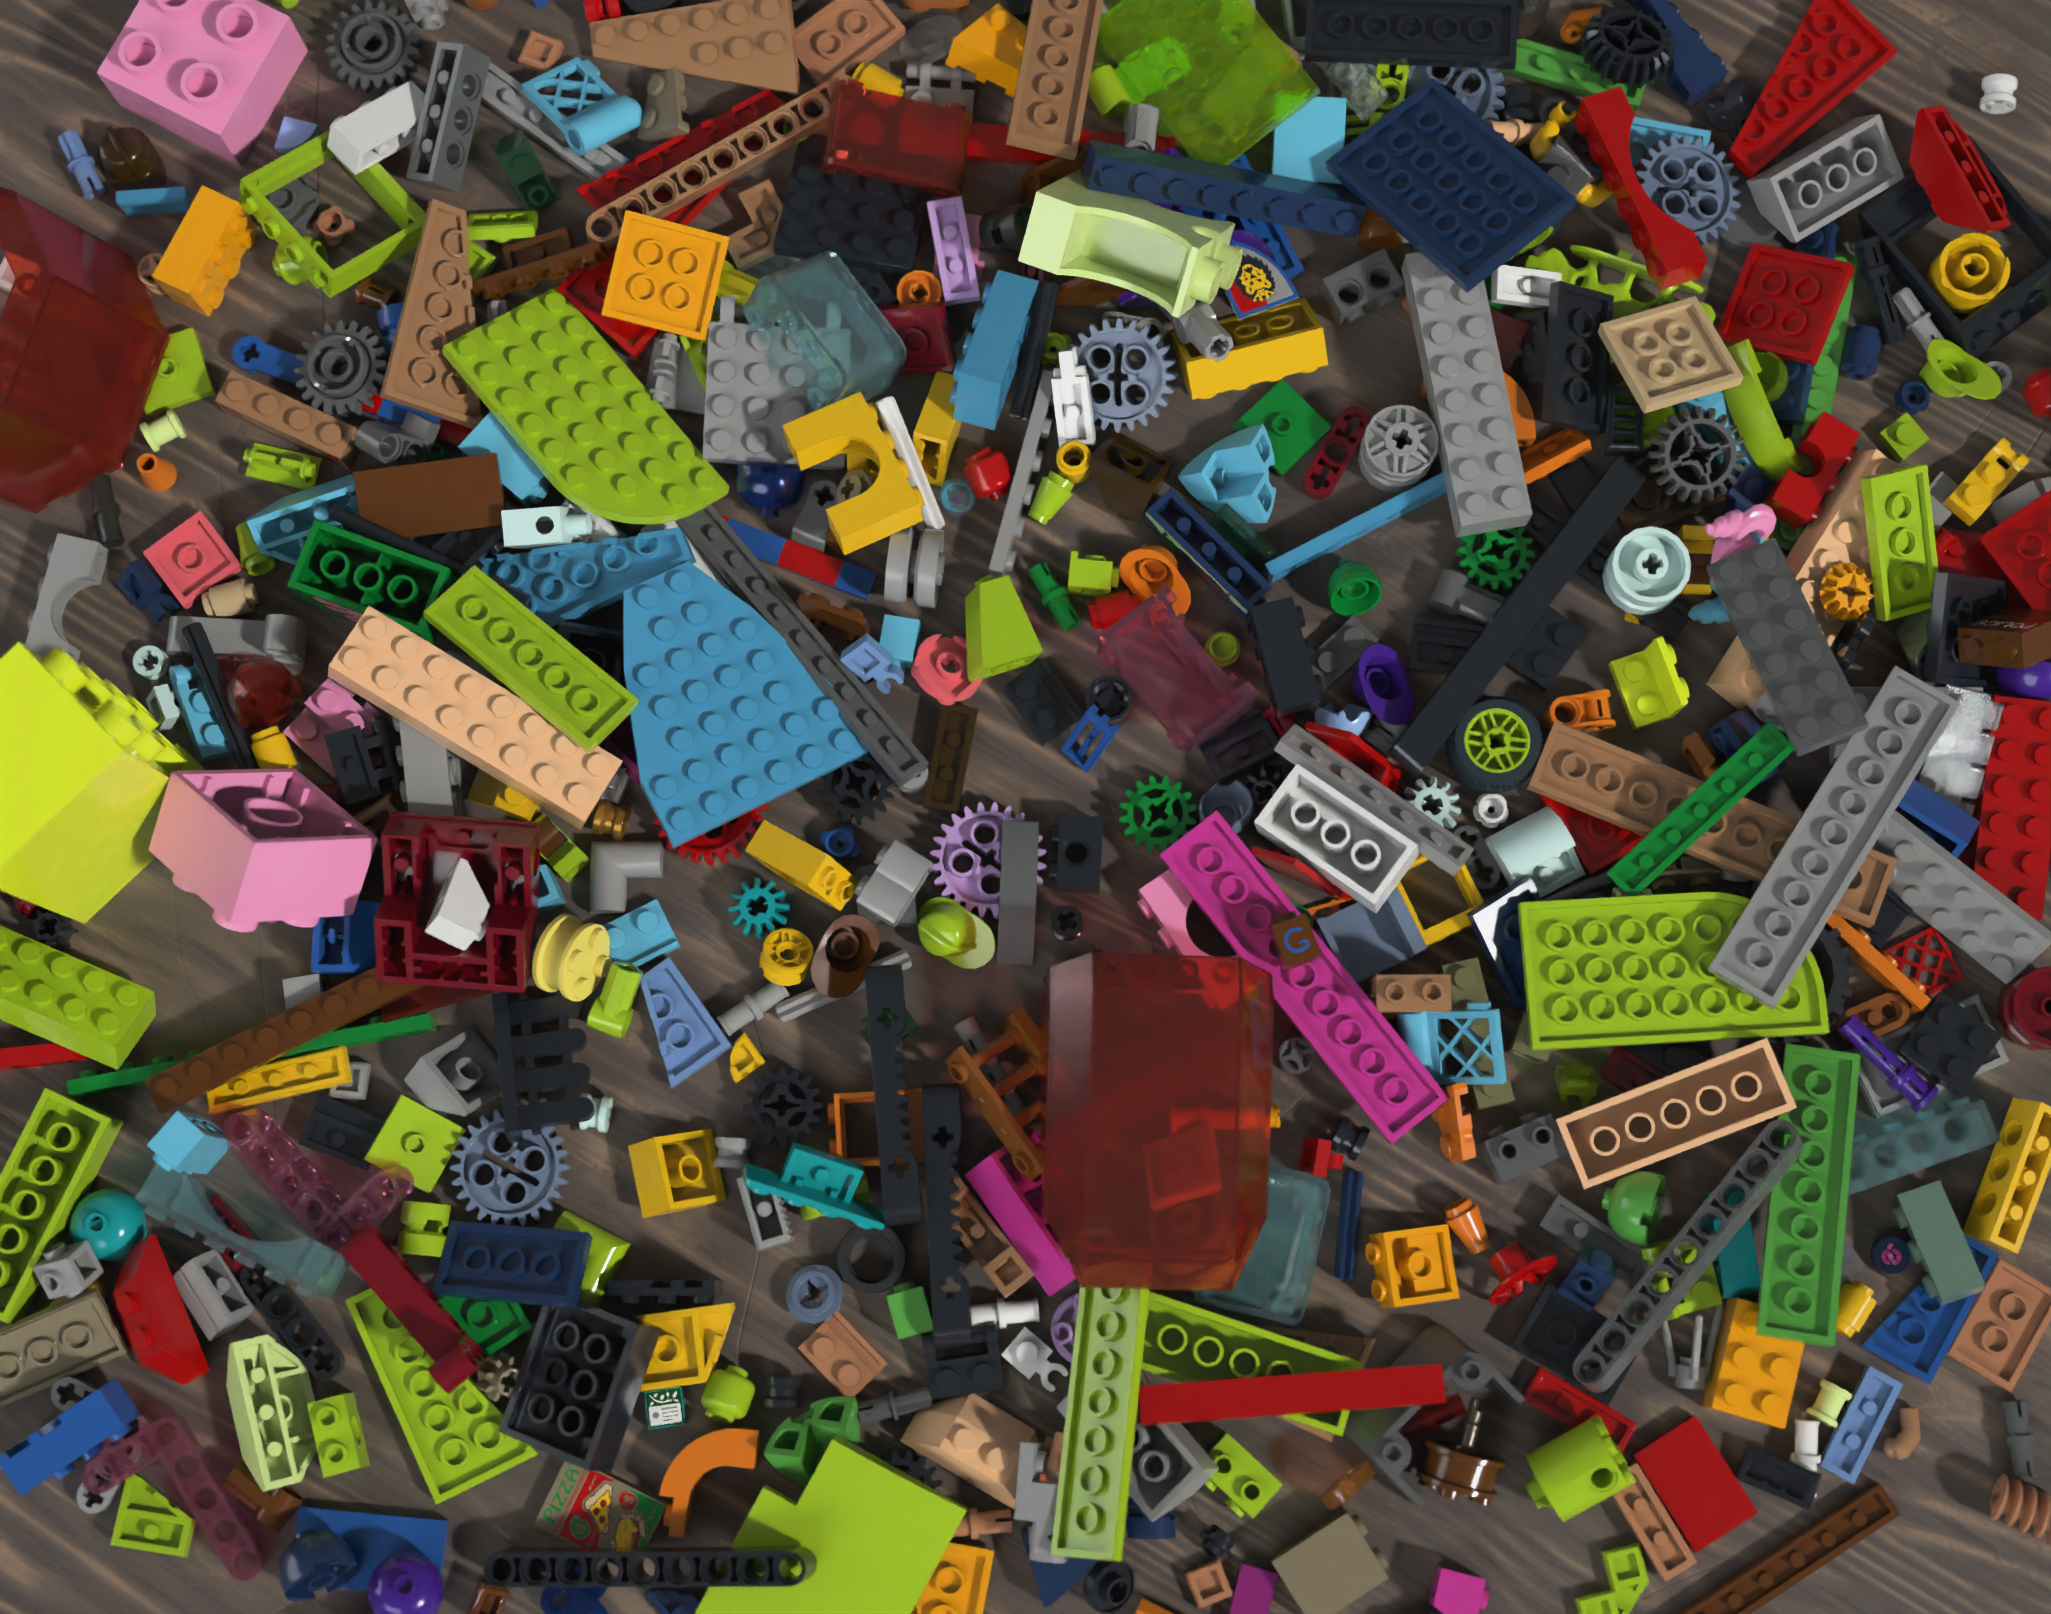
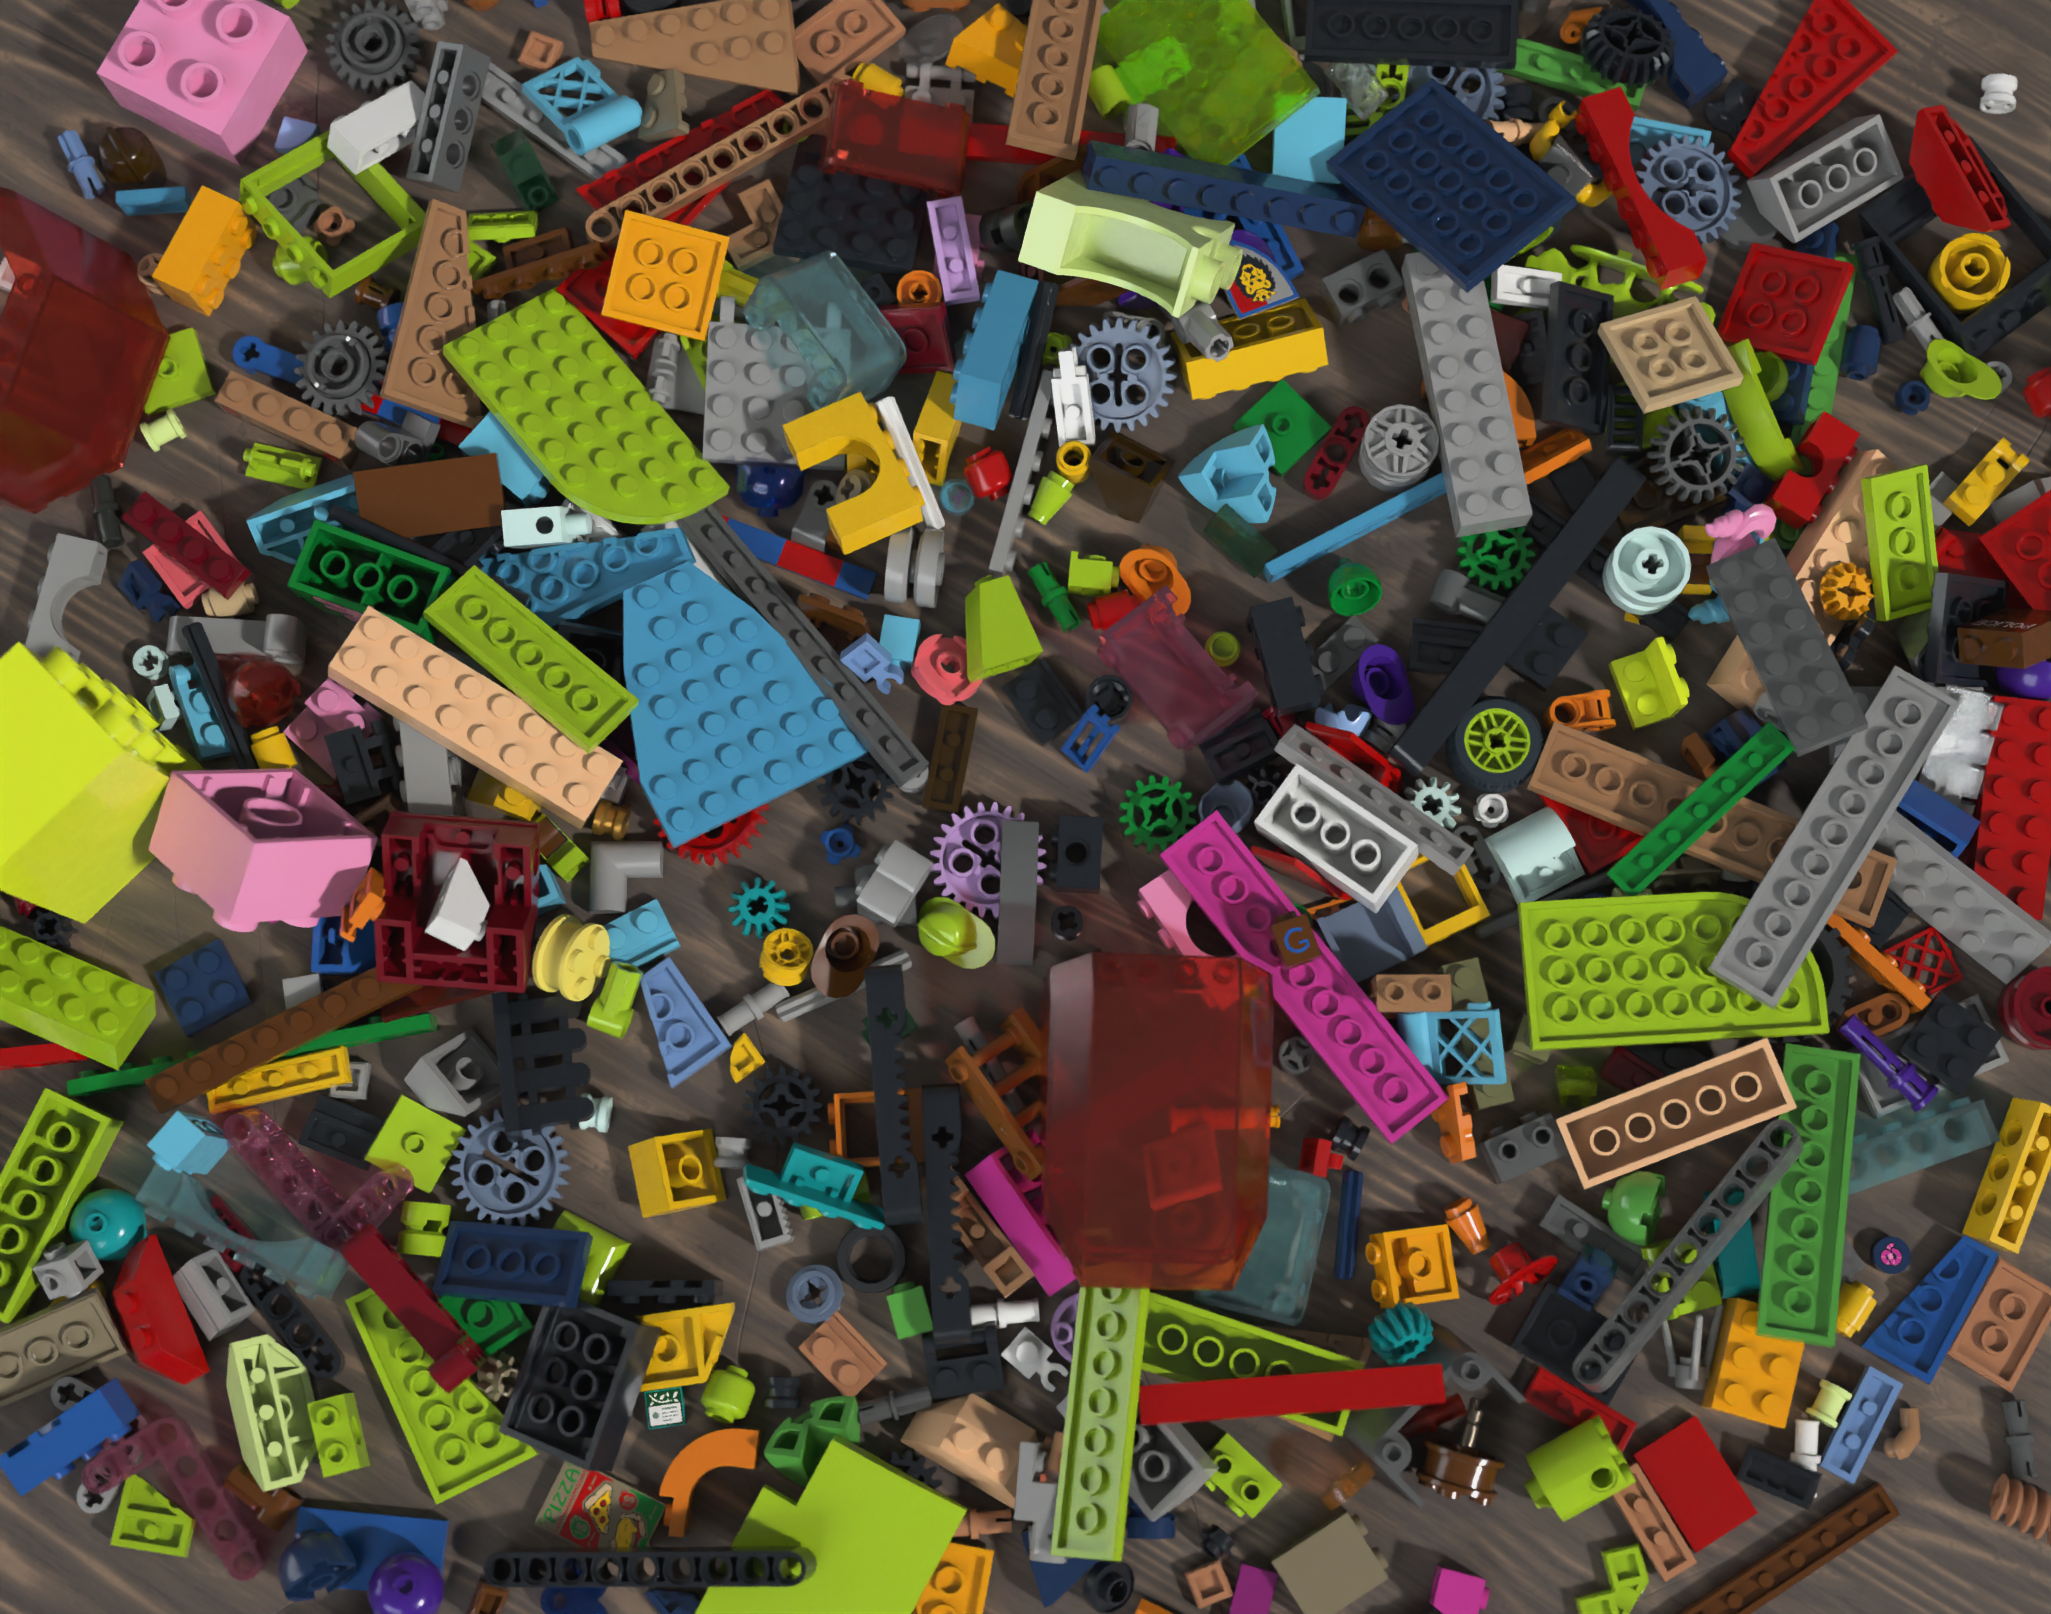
(156, 472): orange cone -> none
(186, 545): none -> dark red plate
(204, 988): none -> dark blue plate
(251, 559): lime cone -> none
(364, 905): none -> orange plate
(802, 865): yellow window -> none
(1207, 553): dark blue brick -> none
(1400, 1333): none -> teal gear
(1499, 934): dark blue plate -> none
(1902, 437): lime plate -> none
(1938, 1243): sand green brick -> none

